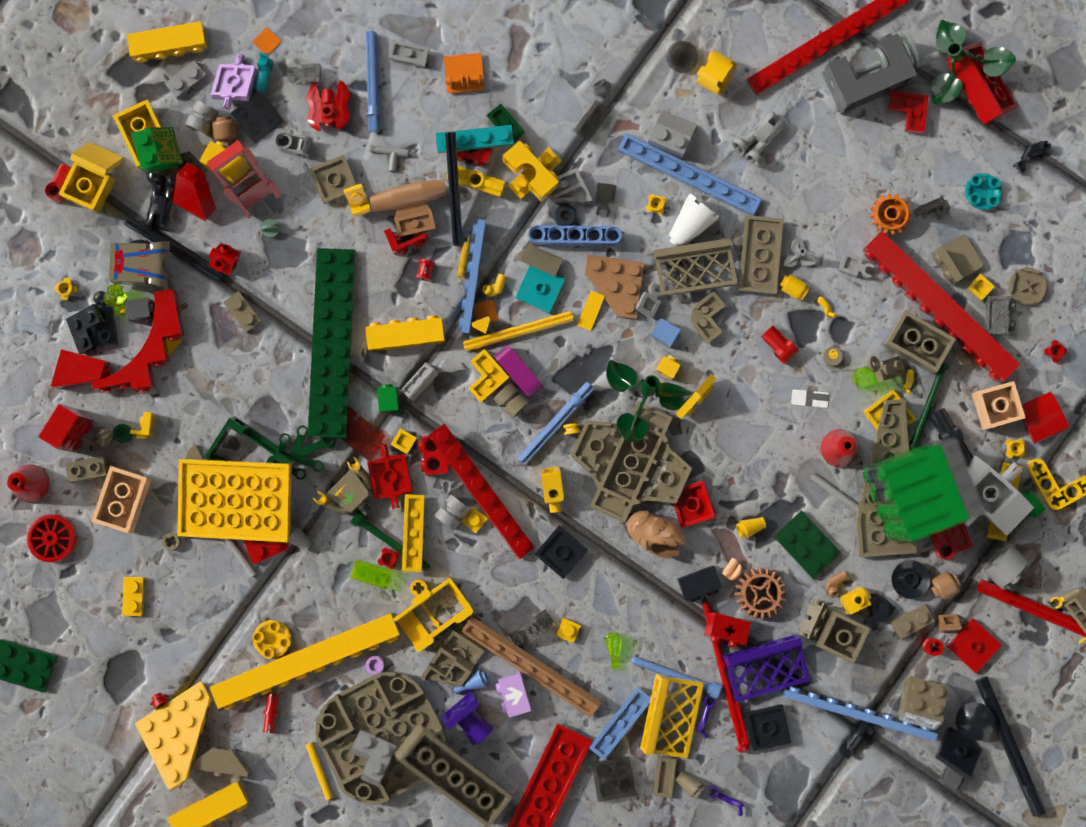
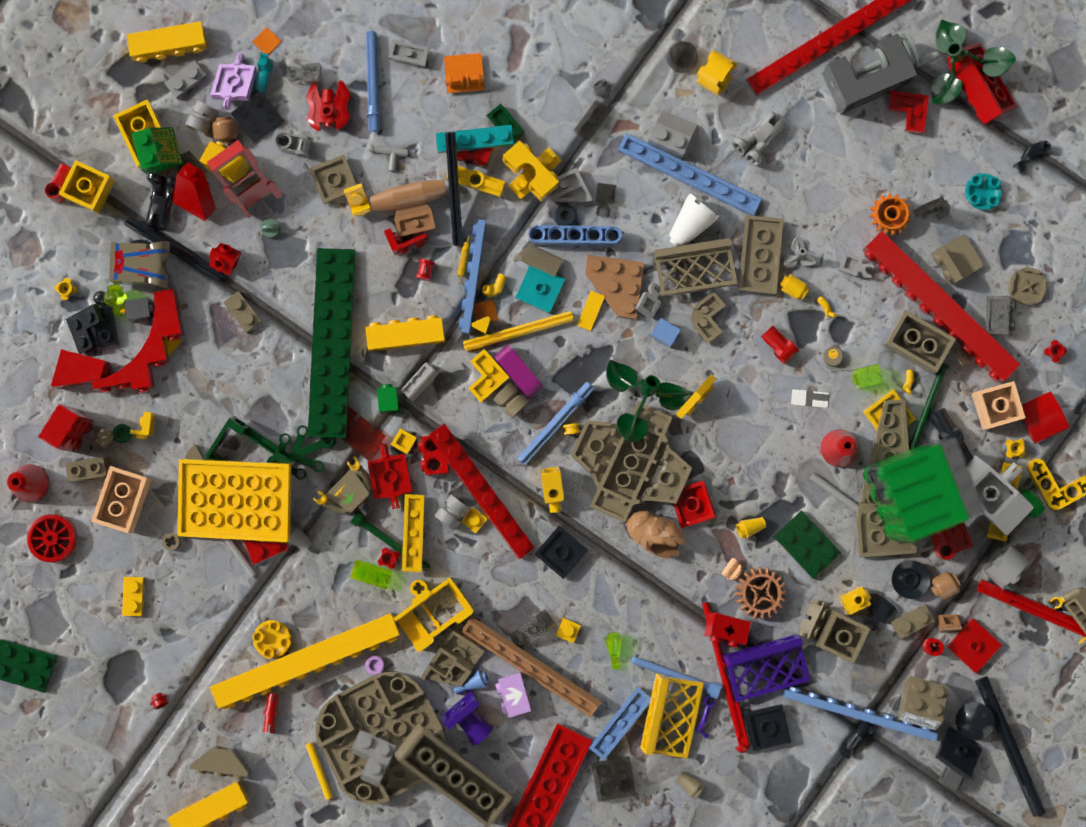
(96, 158): yellow tile -> none
(173, 733): yellow plate -> none
(656, 199): yellow plate -> none
(665, 777): dark tan tile -> none
(668, 367): yellow plate -> none
(699, 583): black brick -> none
(729, 800): dark purple piece -> none
(833, 583): medium nougat arm -> none
(886, 369): dark tan hinge -> none
(980, 287): yellow plate -> none

